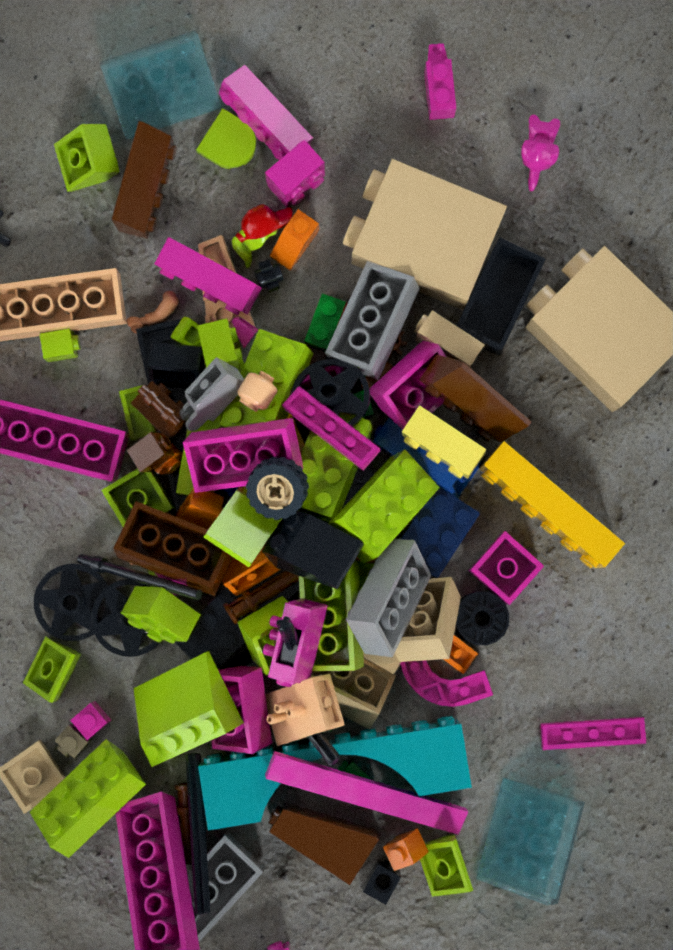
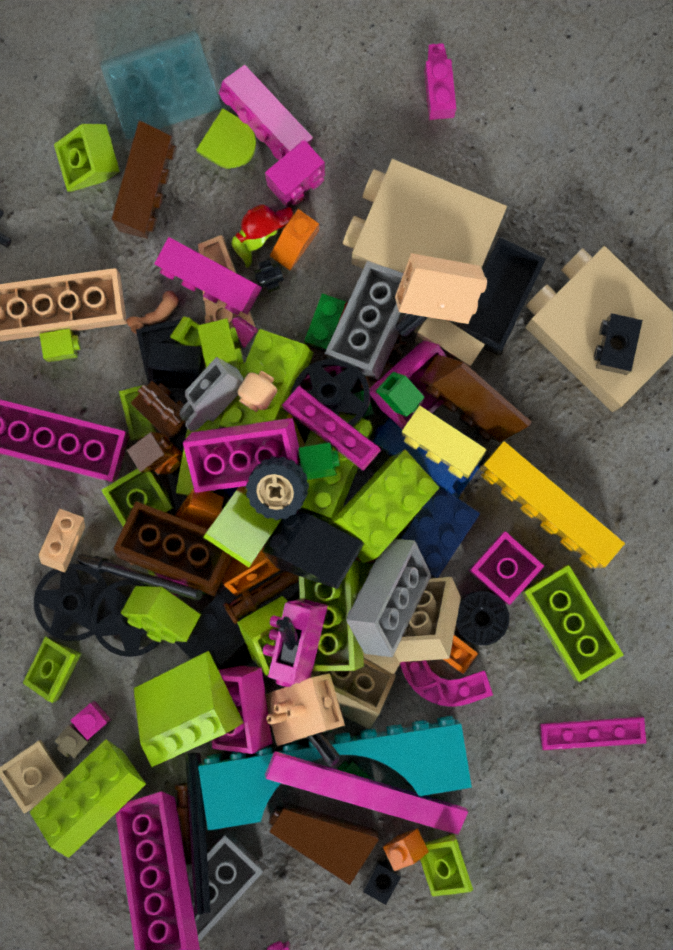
(62, 540): none -> light nougat brick
(319, 460): none -> green brick
(400, 394): none -> green brick
(438, 291): none -> light nougat piece
(530, 841): clear light blue slope -> none
(539, 150): dark pink animal -> none
(572, 623): none -> lime brick
(626, 330): none -> black brick

